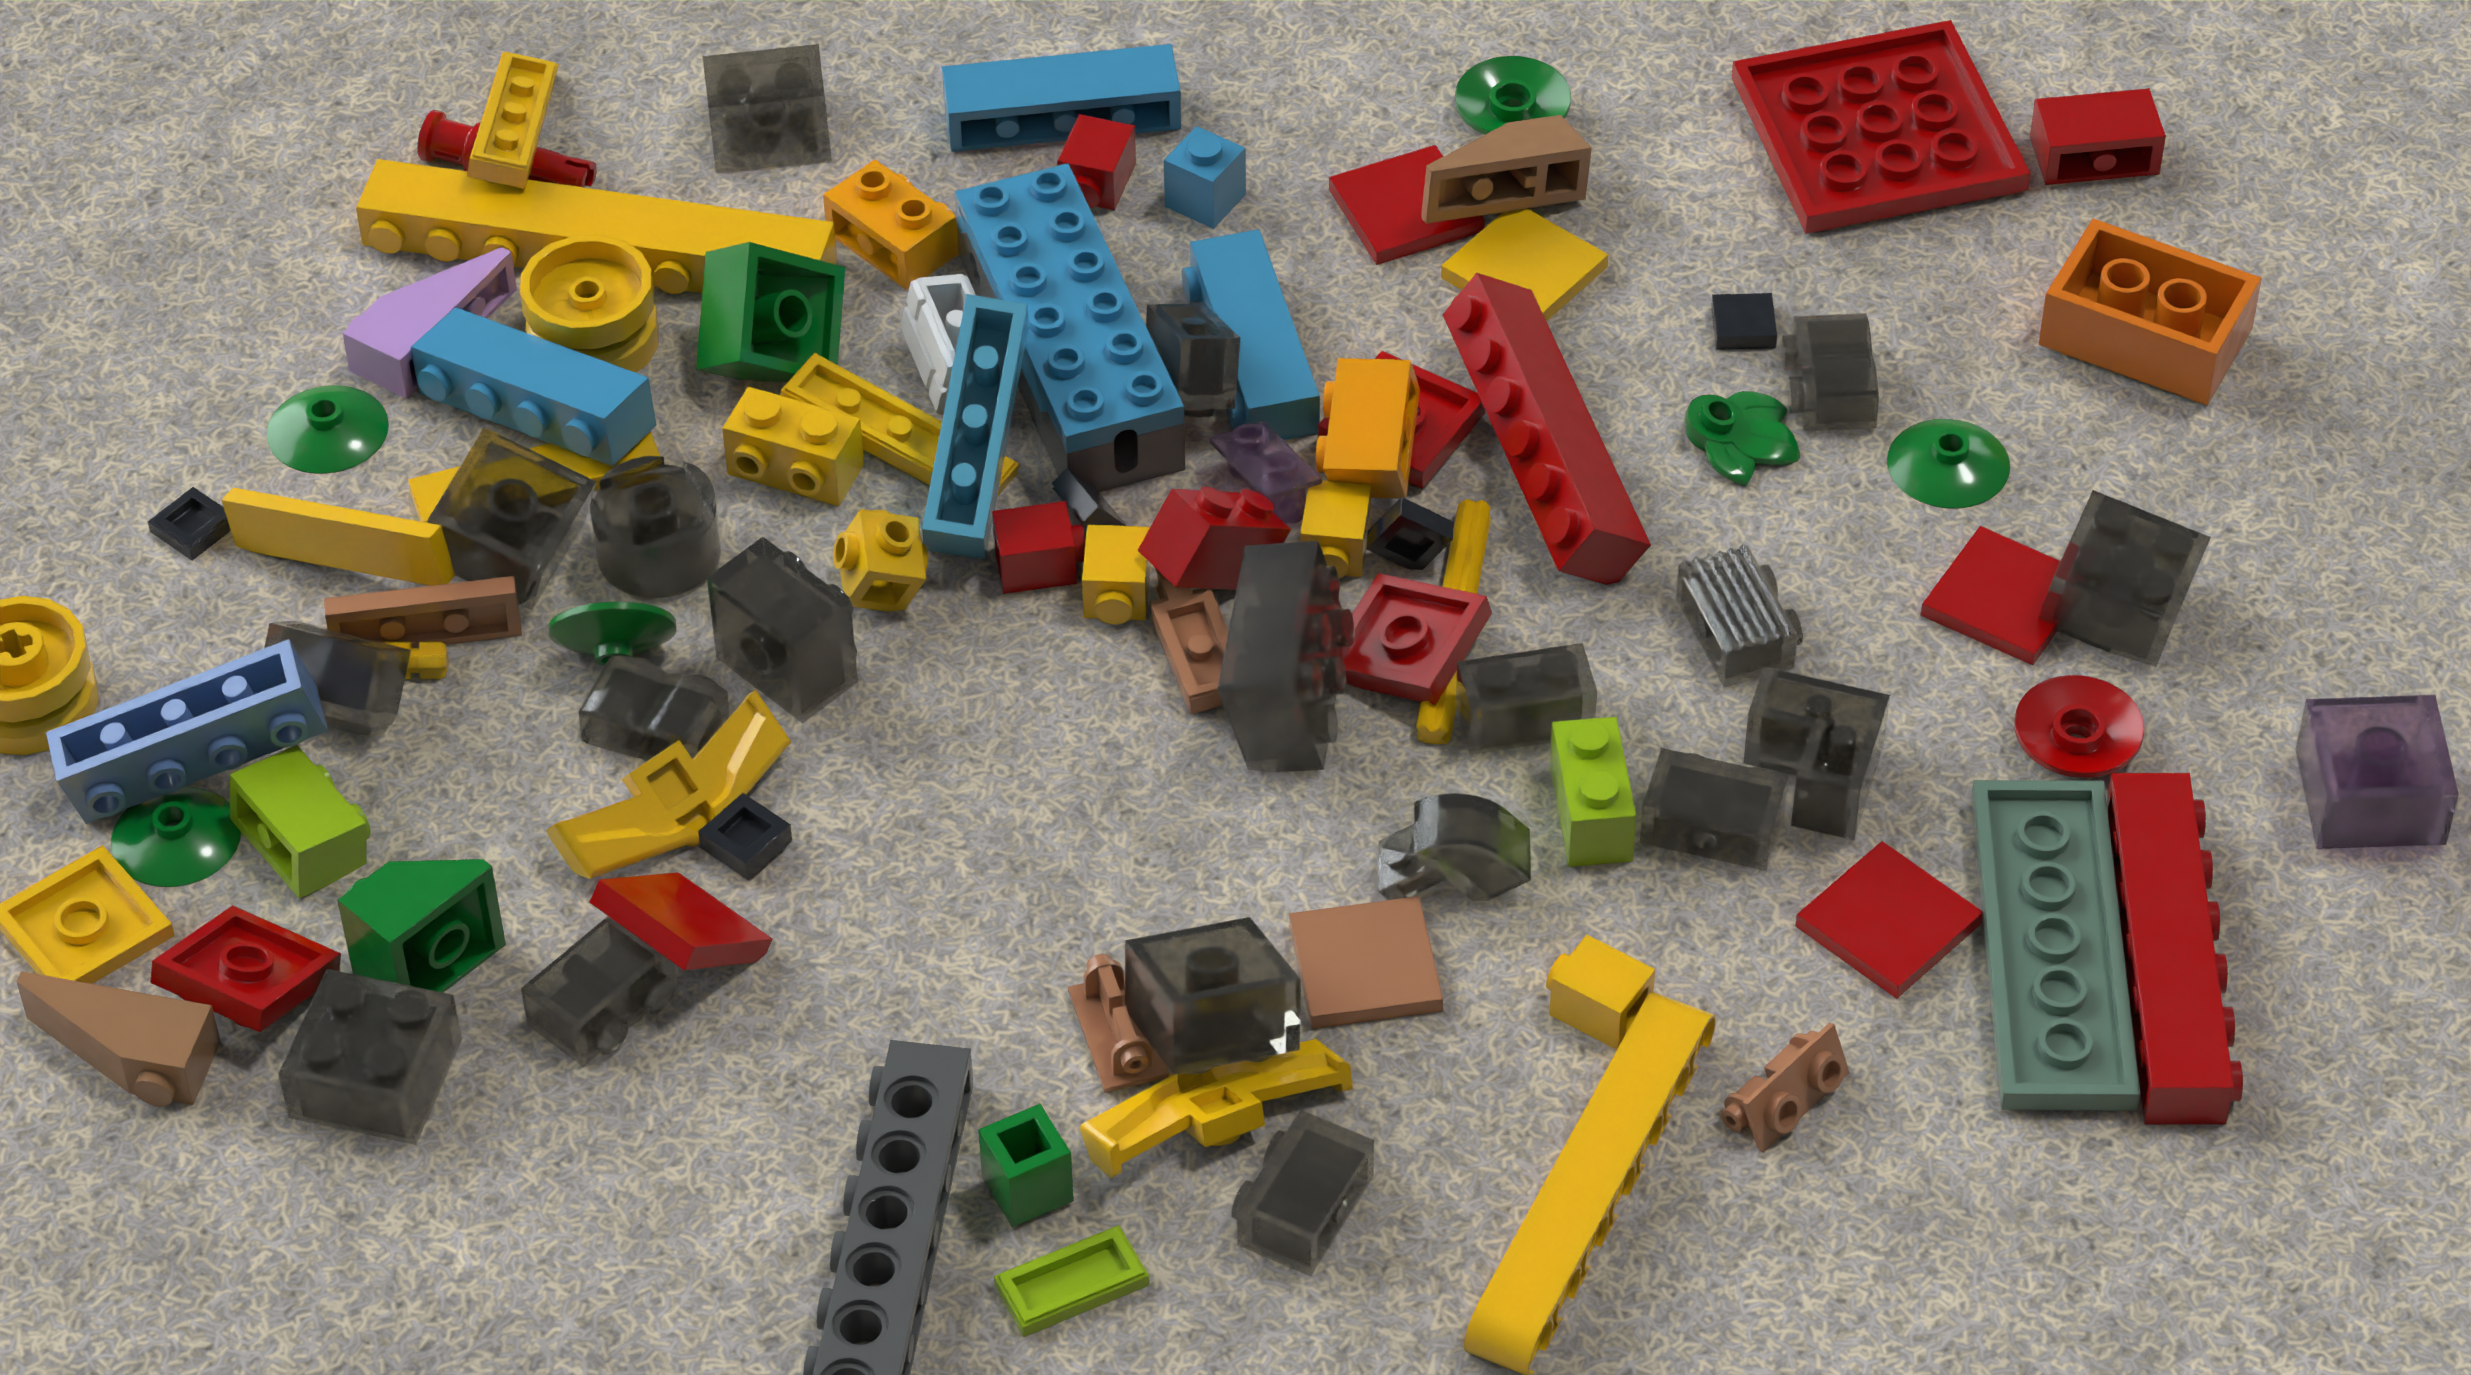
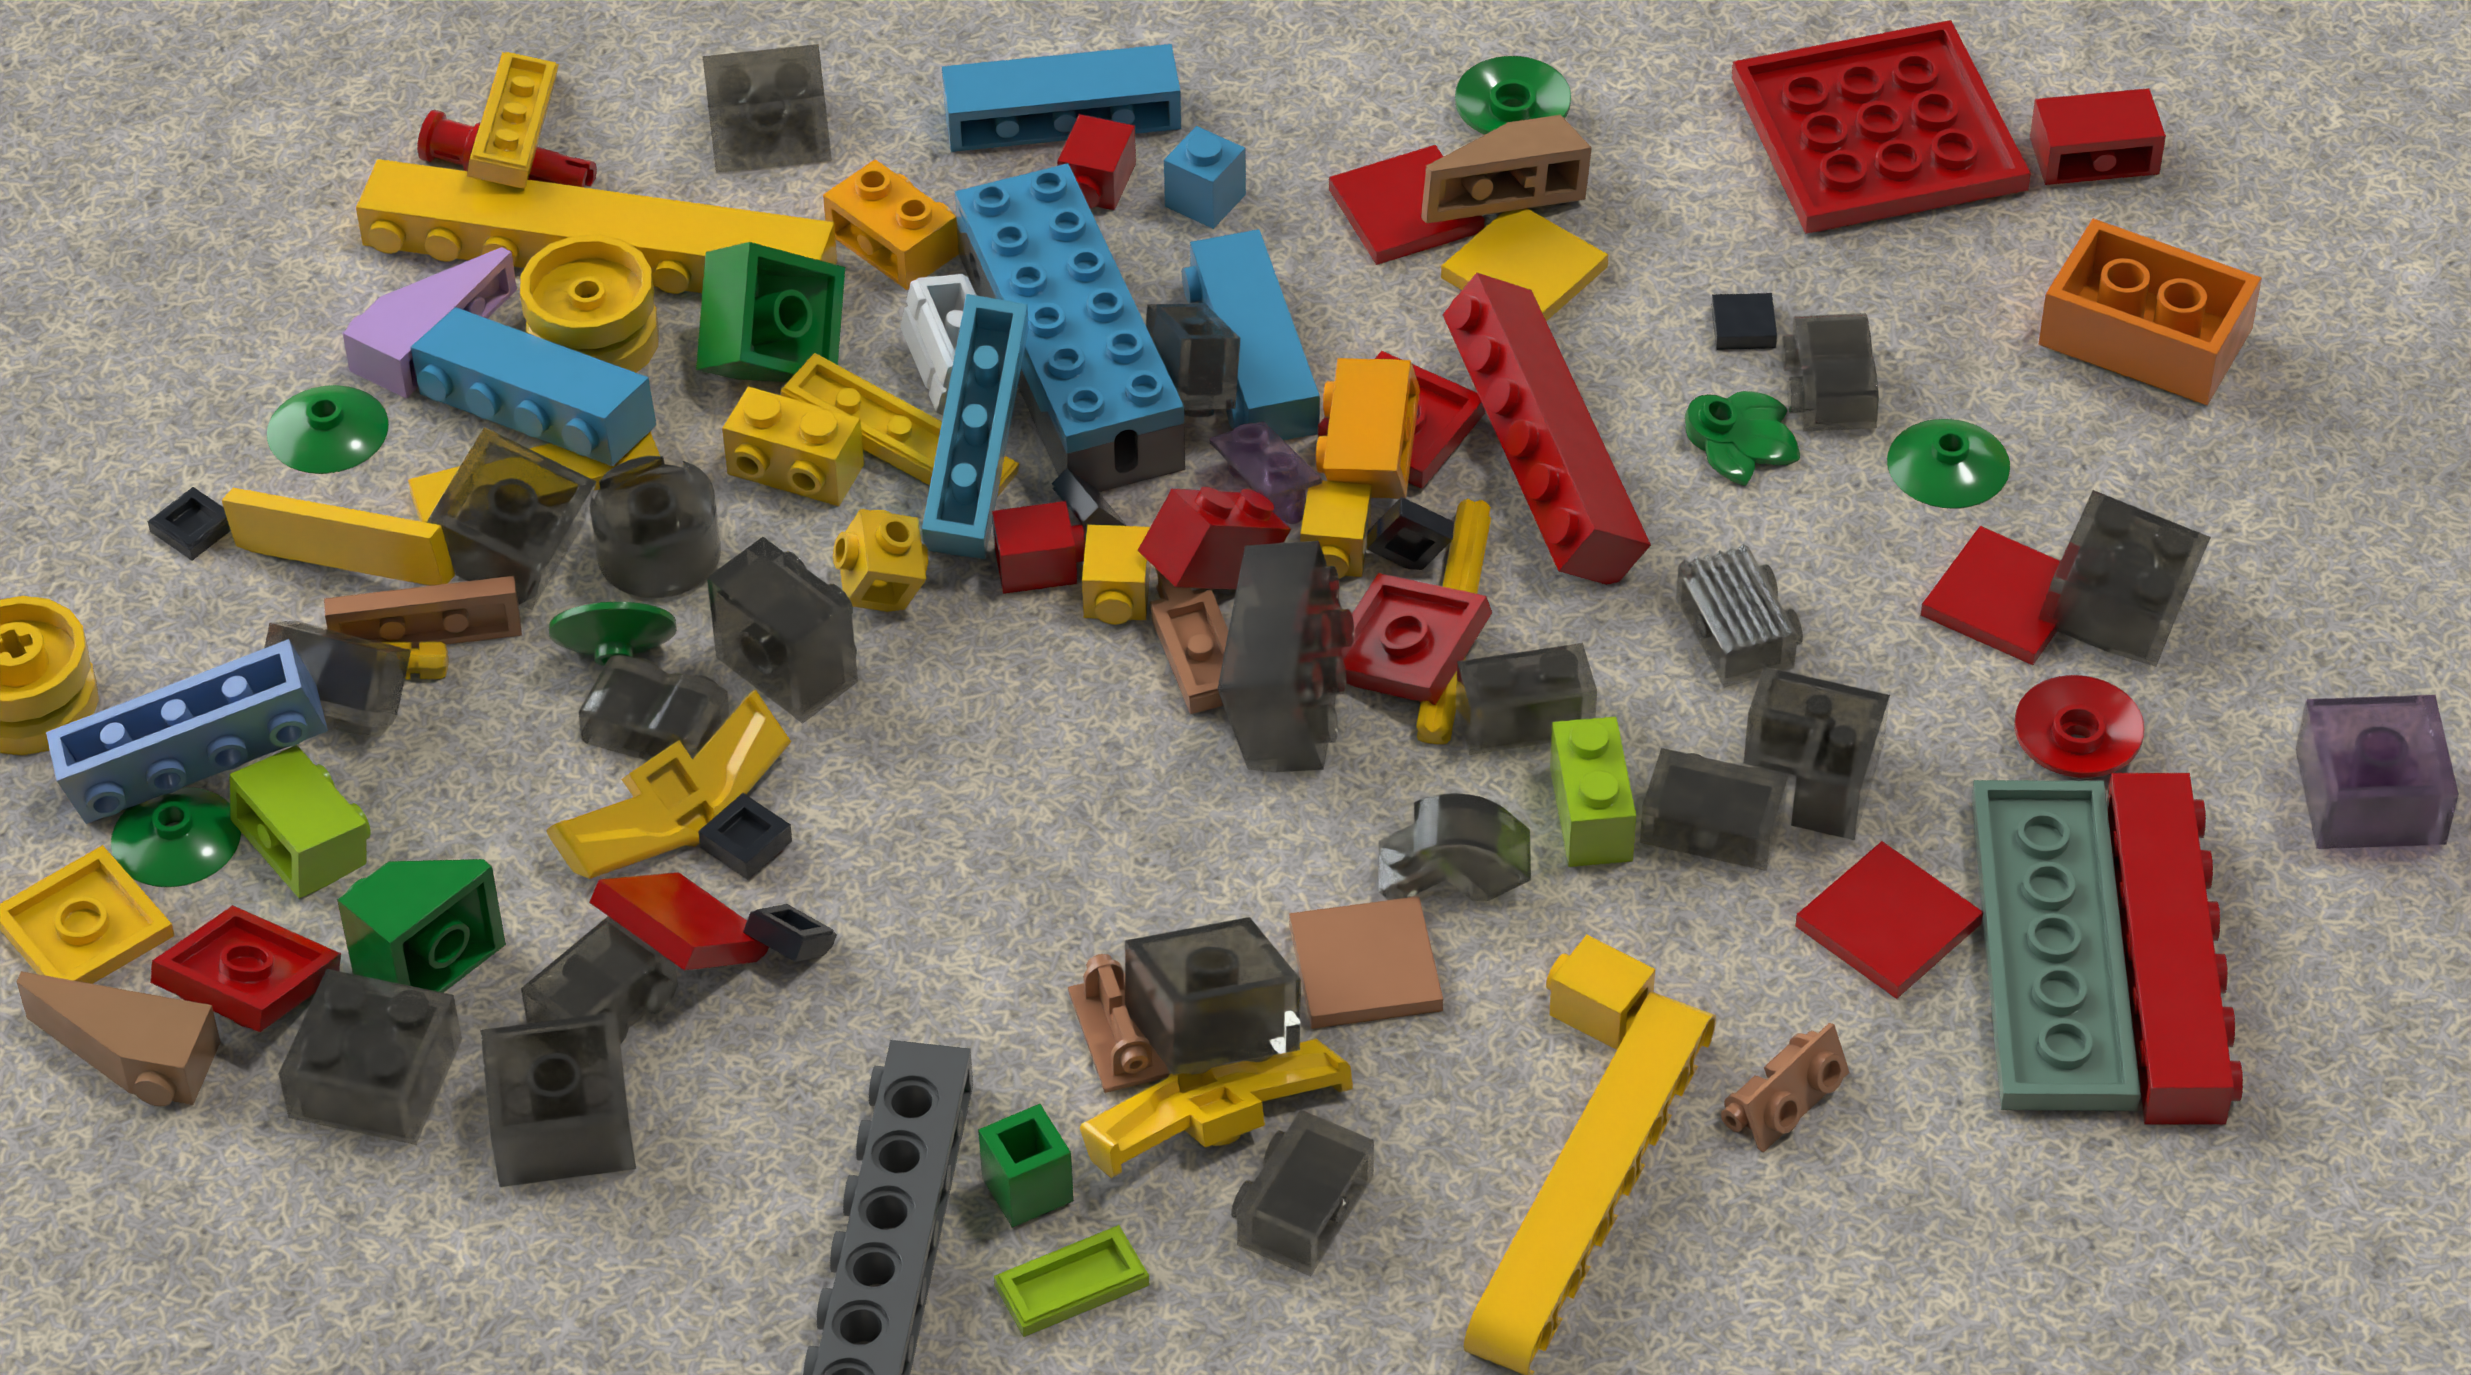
(557, 1099): none -> clear smoke brick
(790, 932): none -> black tile

